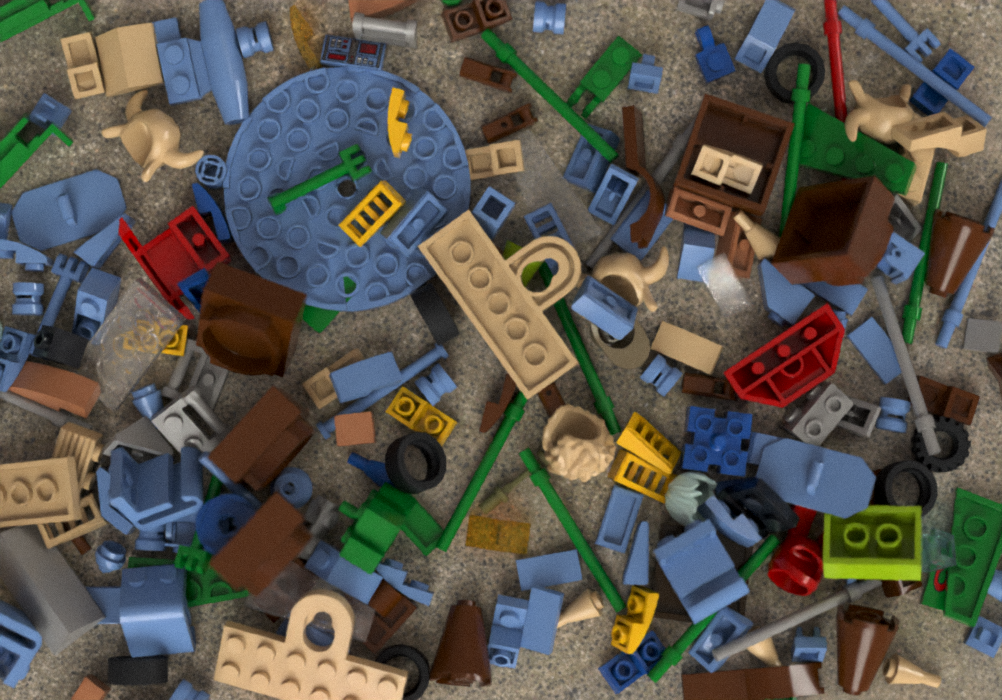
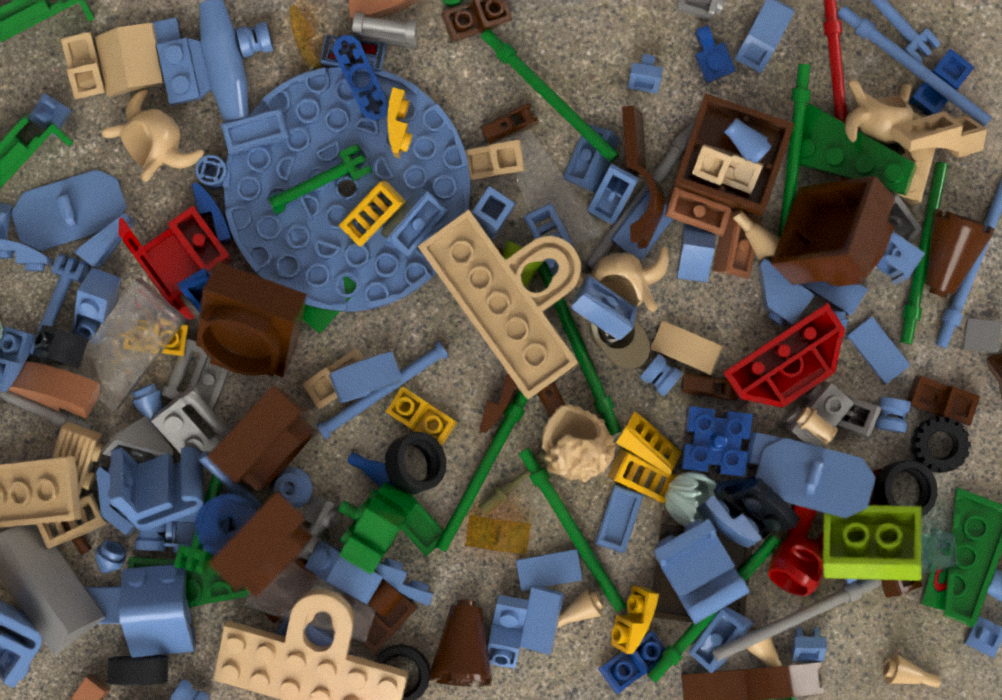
(28, 306): medium blue wheel -> none
(255, 131): none -> medium blue tile
(355, 429): nougat panel -> none
(359, 53): none -> blue beam
(435, 314): black tyre -> none
(435, 384): medium blue wheel -> none
(483, 72): reddish brown bar -> none
(549, 17): medium blue wheel -> none
(605, 75): green hinge -> none
(637, 564): medium blue slope -> none
(725, 285): clear slope -> none
(748, 141): none -> medium blue cone
(788, 50): black tyre -> none
(816, 425): none -> tan pin
(861, 645): reddish brown cone -> none
(924, 423): light grey bar -> none

